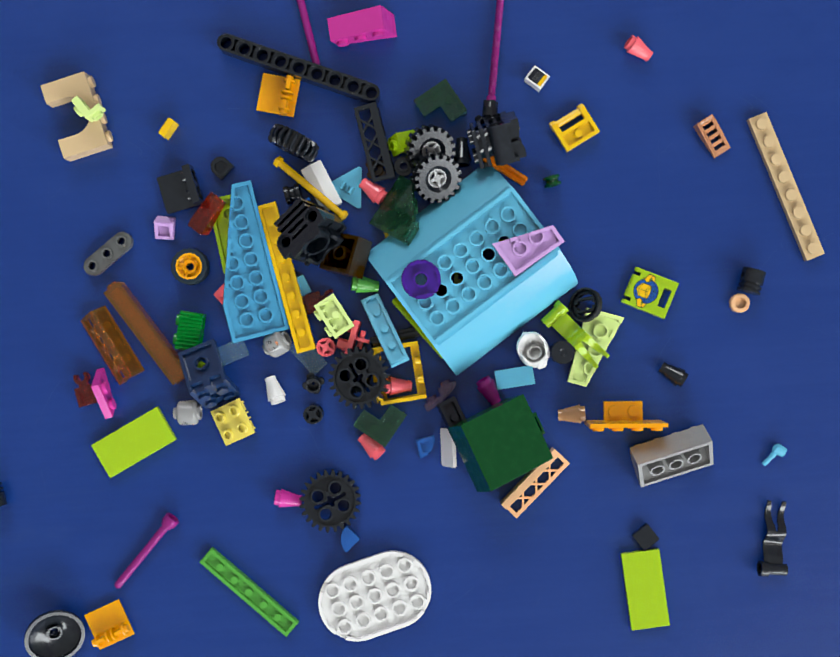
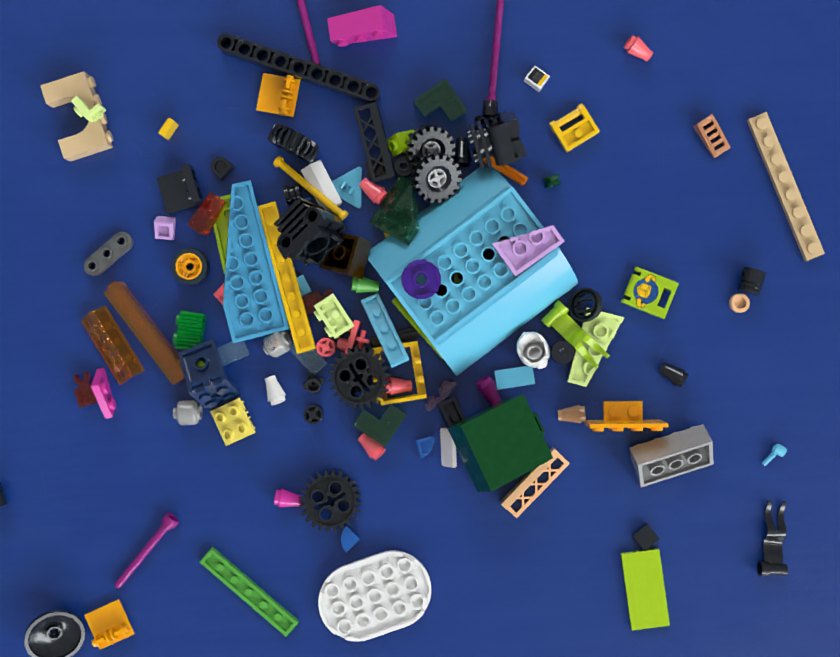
(134, 442): lime tile -> none

